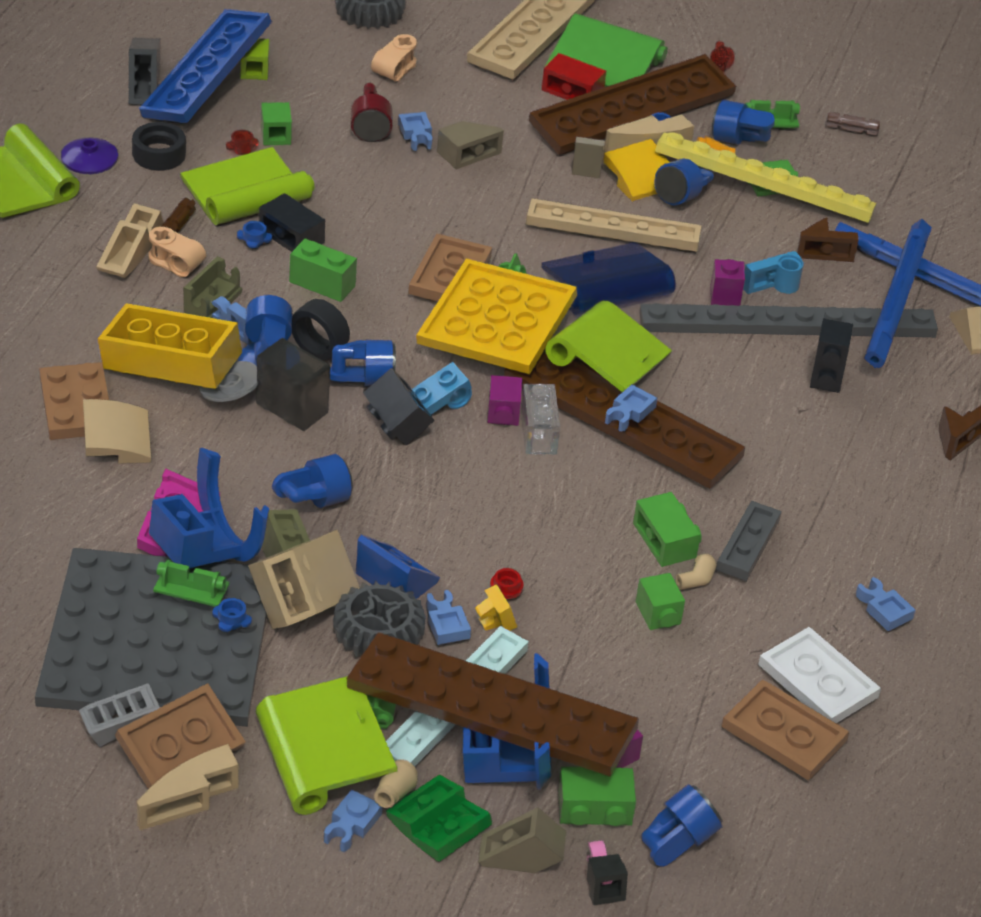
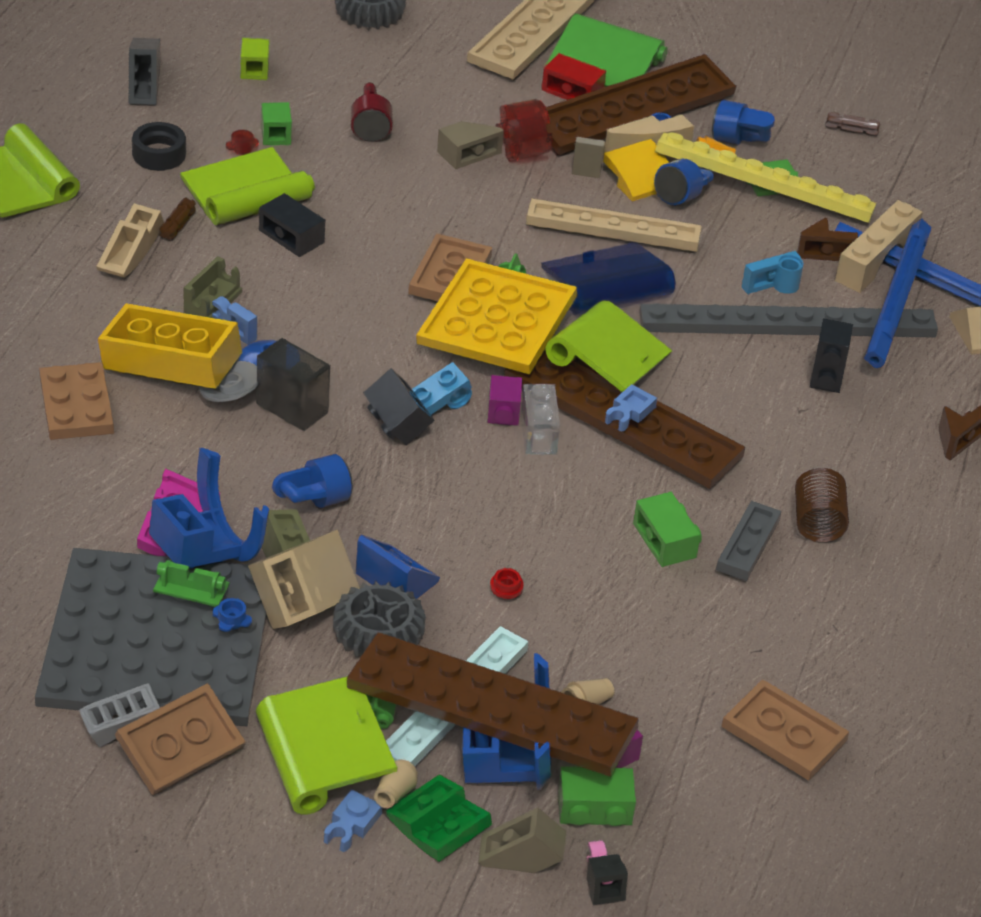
(89, 155): dark purple dish -> none
(116, 430): tan slope -> none
(175, 251): light nougat piece -> none
(188, 788): tan slope -> none
(205, 66): blue plate -> none
(254, 234): blue plate -> none
(268, 321): blue piece -> none
(322, 270): bright green brick -> none
(329, 318): black tyre -> none
(377, 355): blue piece -> none
(395, 58): light nougat piece -> none
(417, 128): medium blue plate -> none
(445, 621): medium blue plate -> none
(495, 611): yellow tile -> none
(525, 129): none -> clear red brick
(594, 691): none -> tan cone
(660, 601): bright green brick -> none
(695, 820): blue piece -> none
(701, 574): tan arm -> none
(722, 56): clear red plate -> none
(727, 282): magenta brick -> none
(783, 112): bright green hinge -> none
(819, 675): white plate -> none
(838, 504): none -> reddish brown piece
(864, 256): none -> tan arch
(885, 607): medium blue plate -> none

